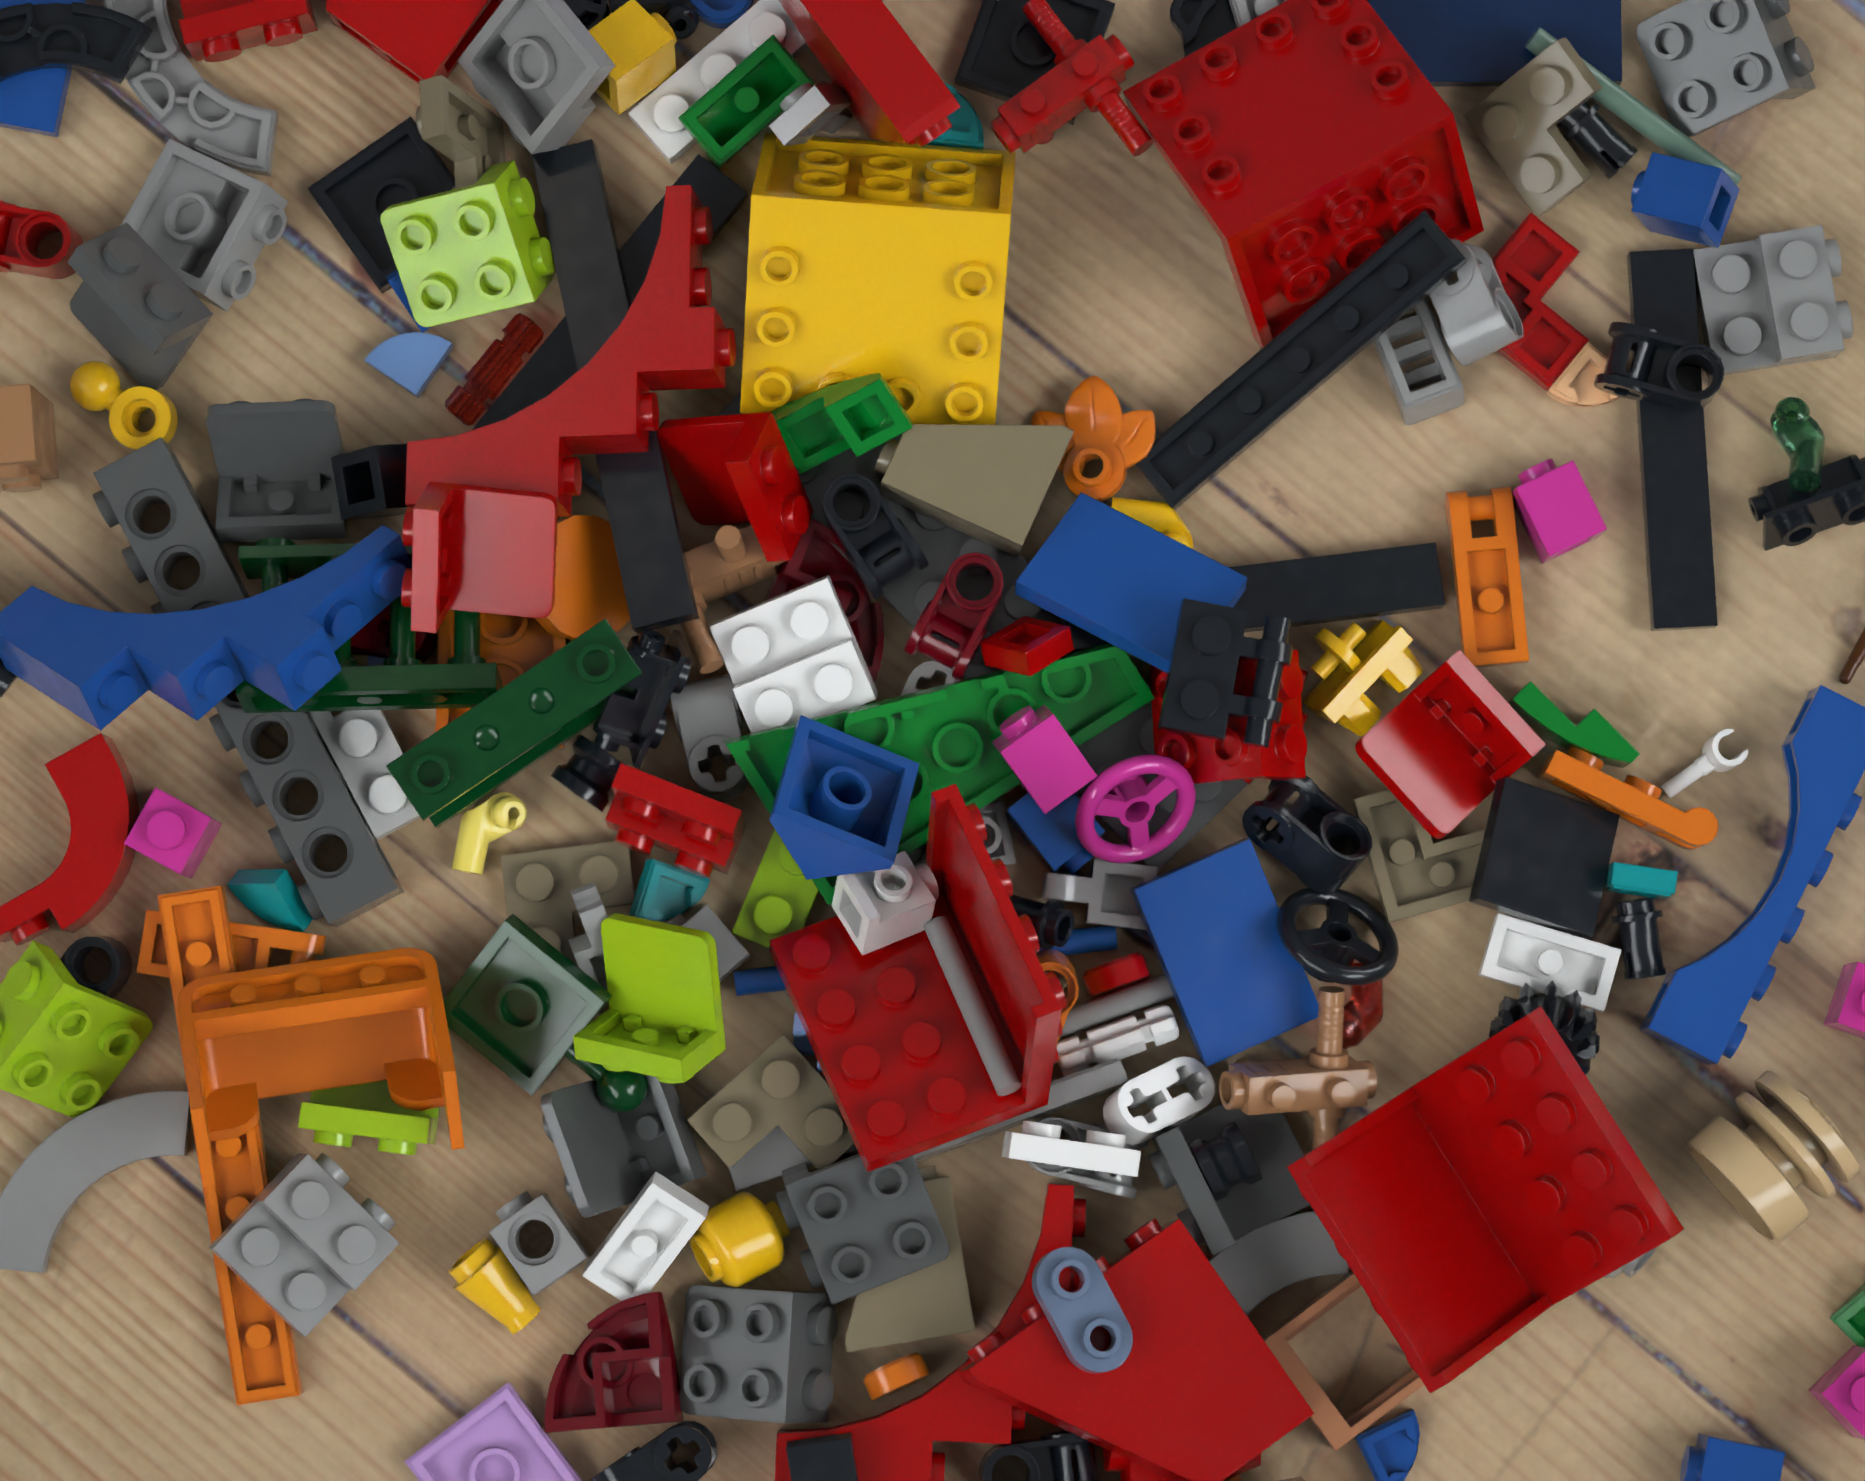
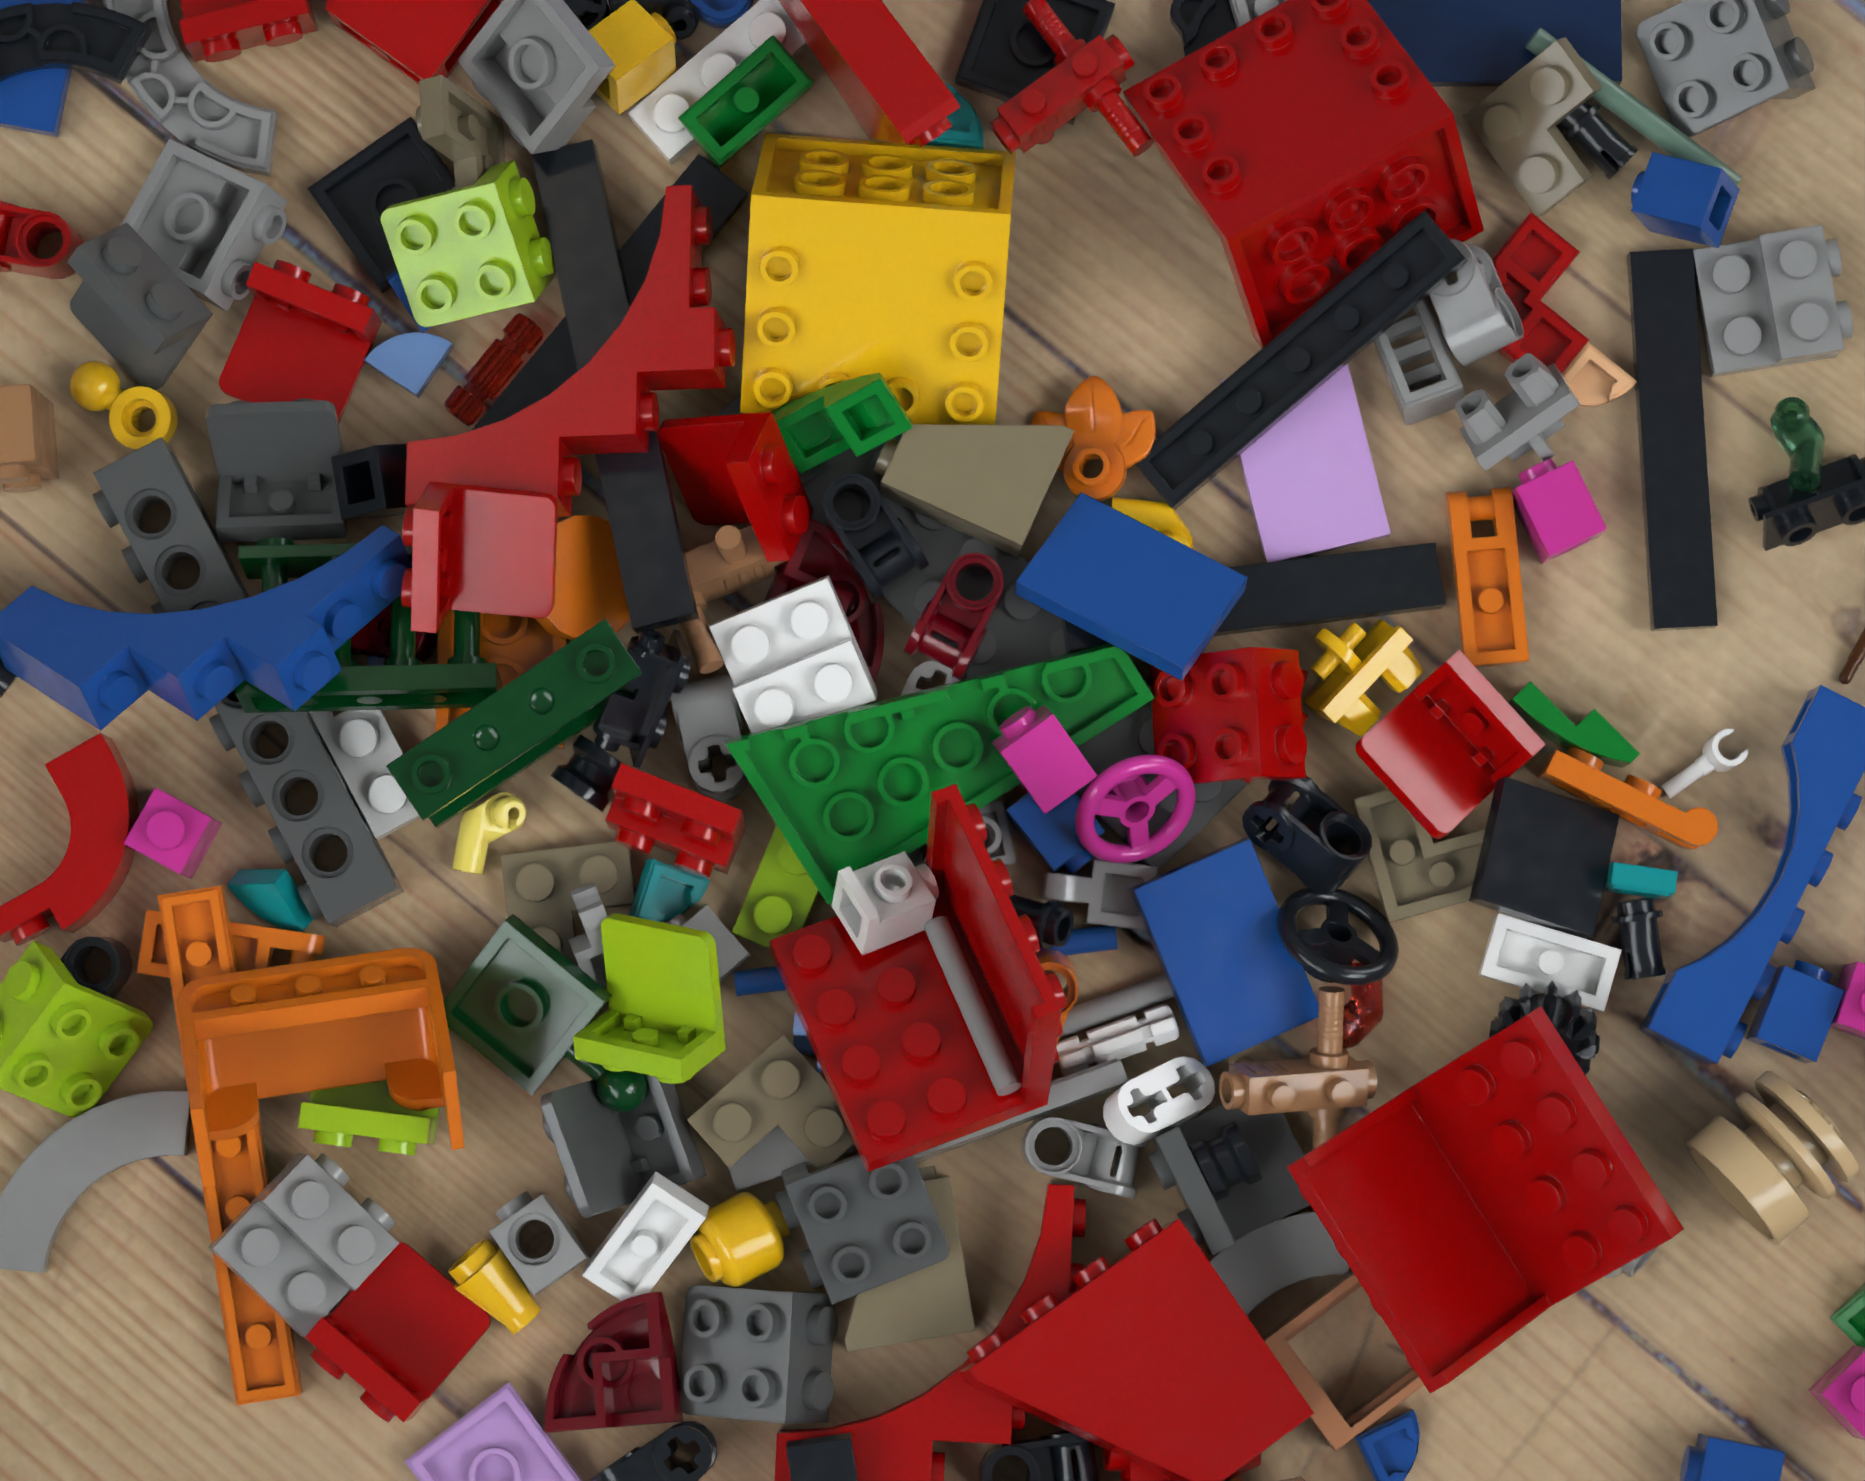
(299, 340): none -> red bracket
(399, 1334): none -> red bracket
(811, 111): light grey plate -> none
(841, 802): blue slope -> none
(896, 1376): orange tile -> none
(1027, 645): red tile -> none
(1079, 1312): sand blue plate -> none
(1099, 1153): white plate -> none
(1115, 974): red tile -> none
(1205, 668): black plate -> none
(1315, 477): none -> lavender tile
(1521, 418): none -> light grey hips
(1655, 366): black piece -> none
(1796, 1012): none -> blue brick

